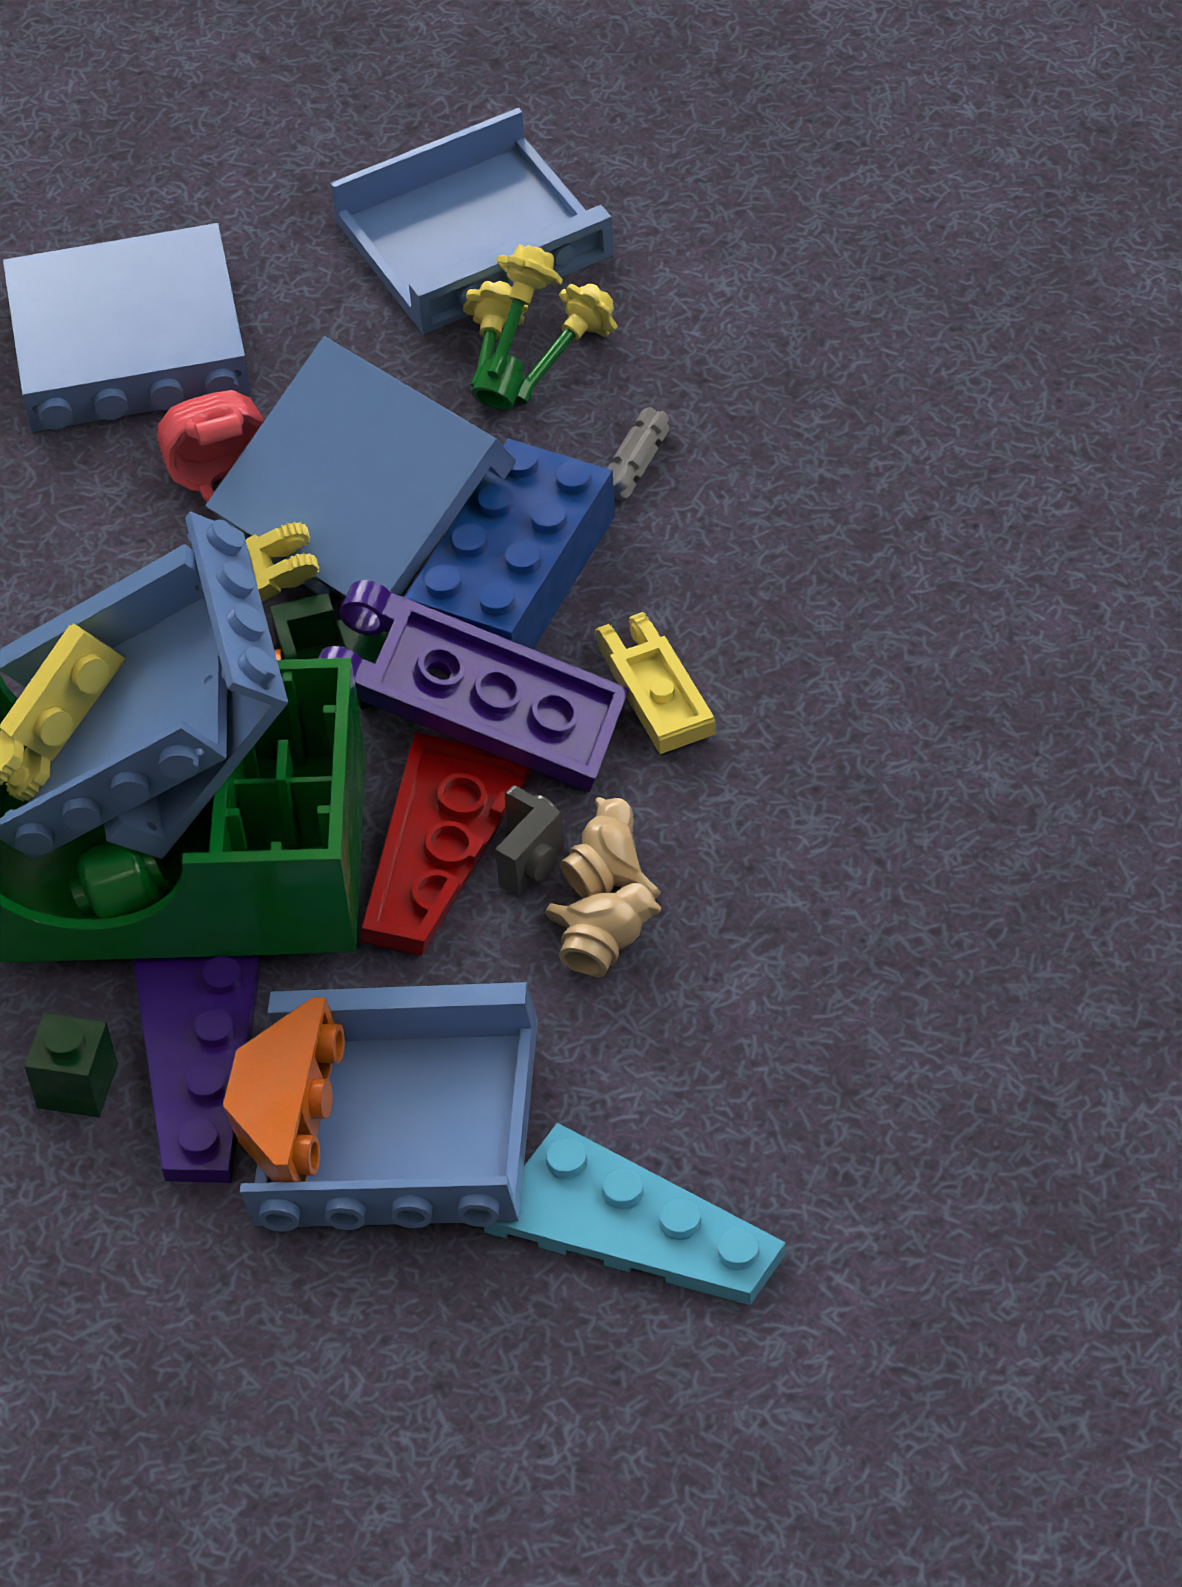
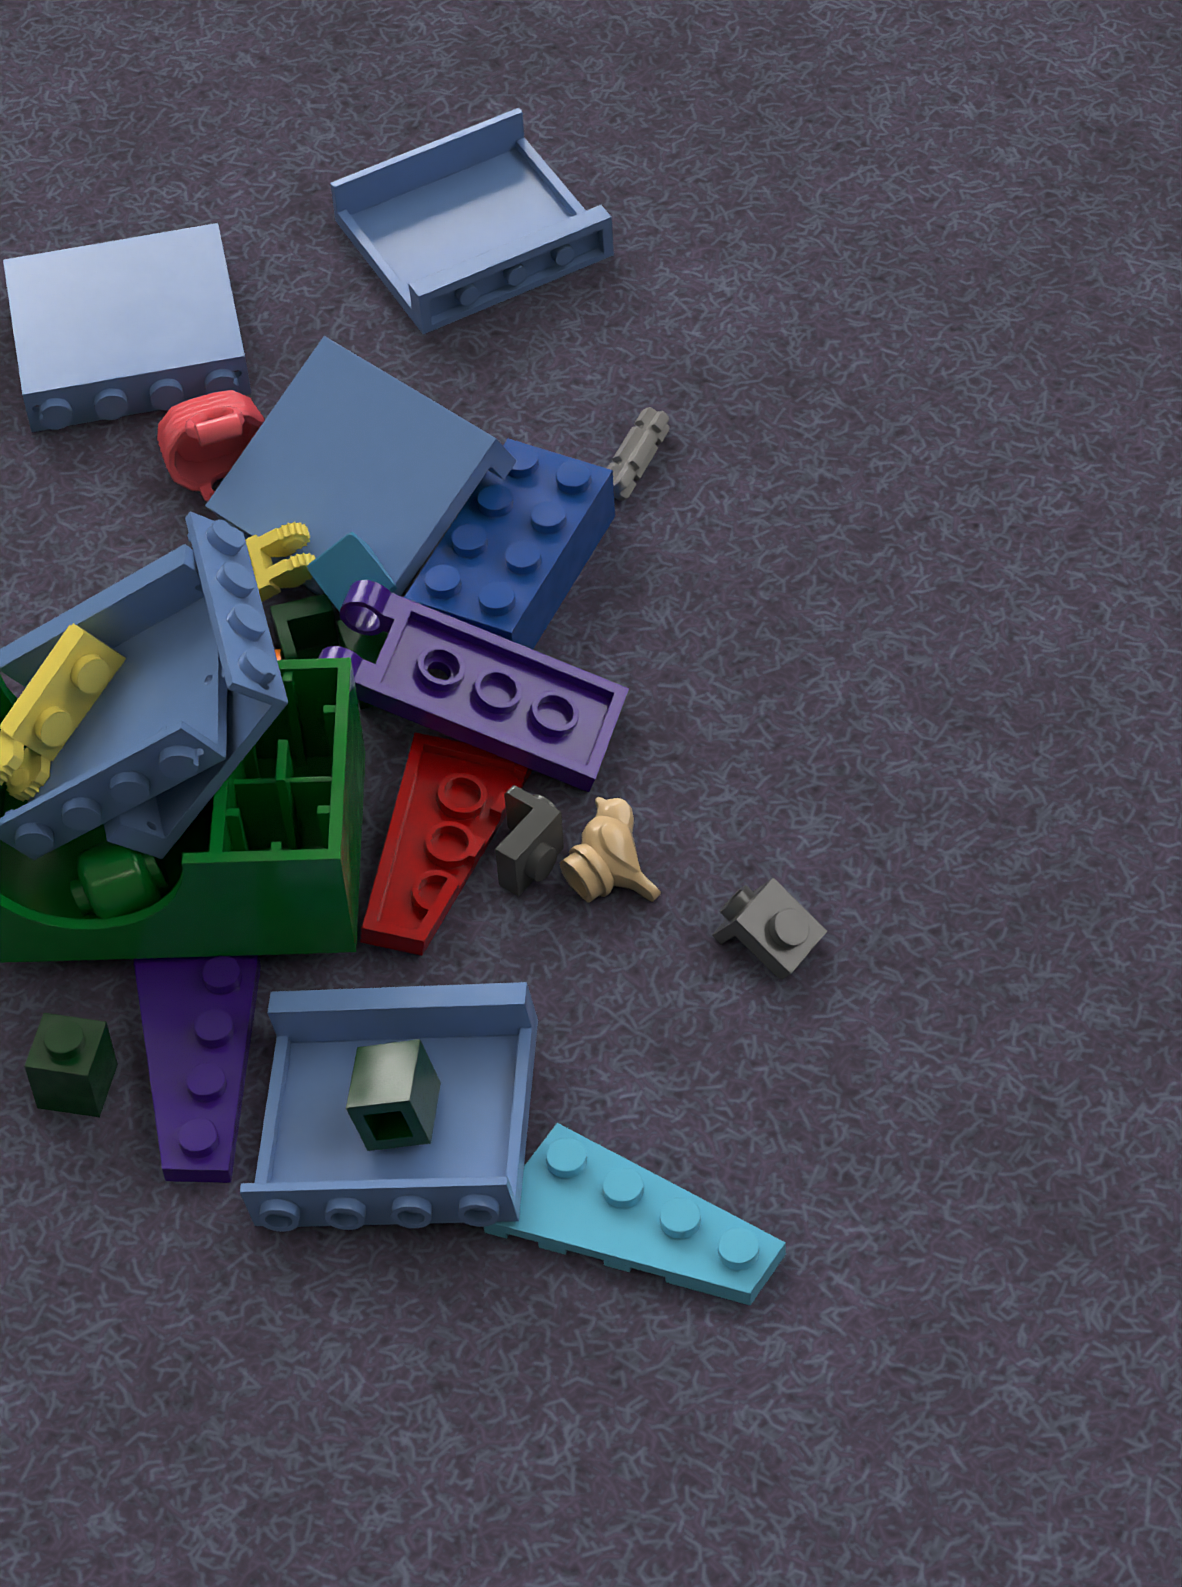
(284, 1090): orange slope -> none
(346, 563): none -> dark azure slope
(393, 1095): none -> brick
(500, 307): plant -> none
(602, 927): tan animal -> none
(657, 685): light yellow hinge -> none
(770, 926): none -> bracket

